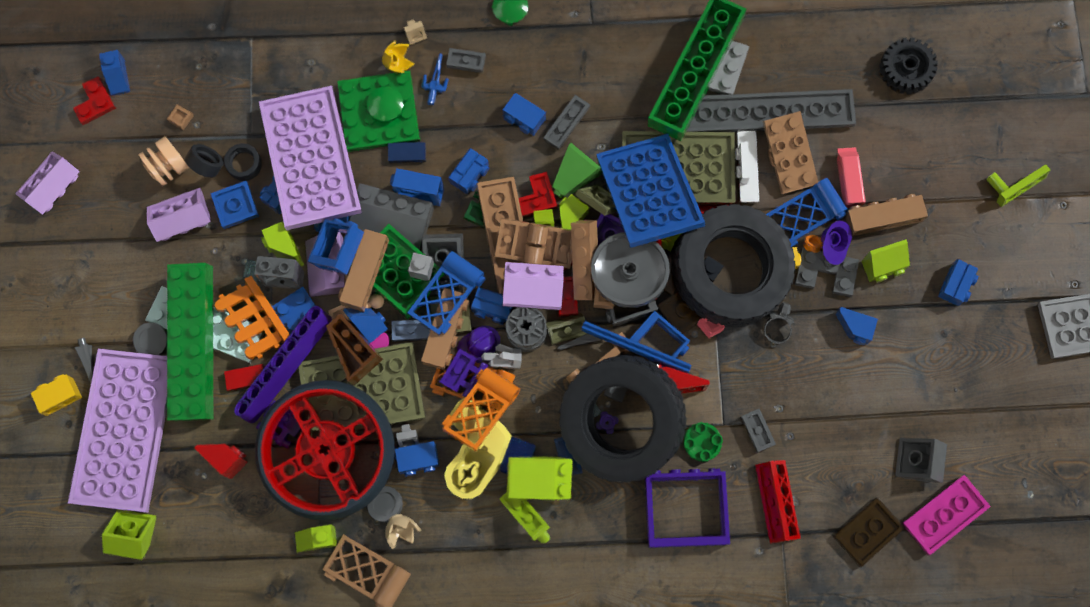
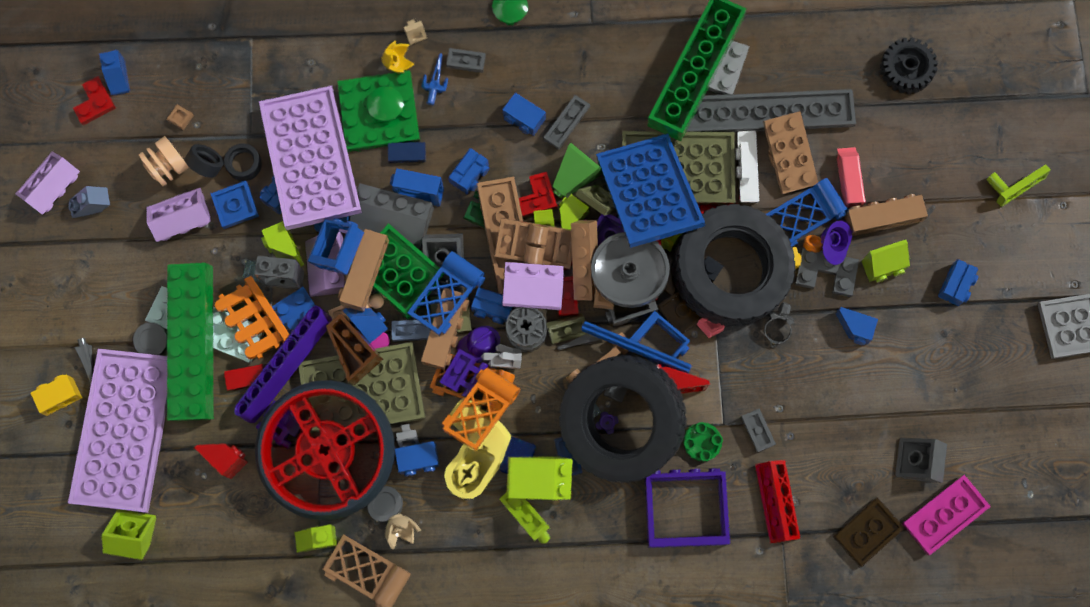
(89, 201): none -> sand blue slope
(421, 267): light grey brick -> none

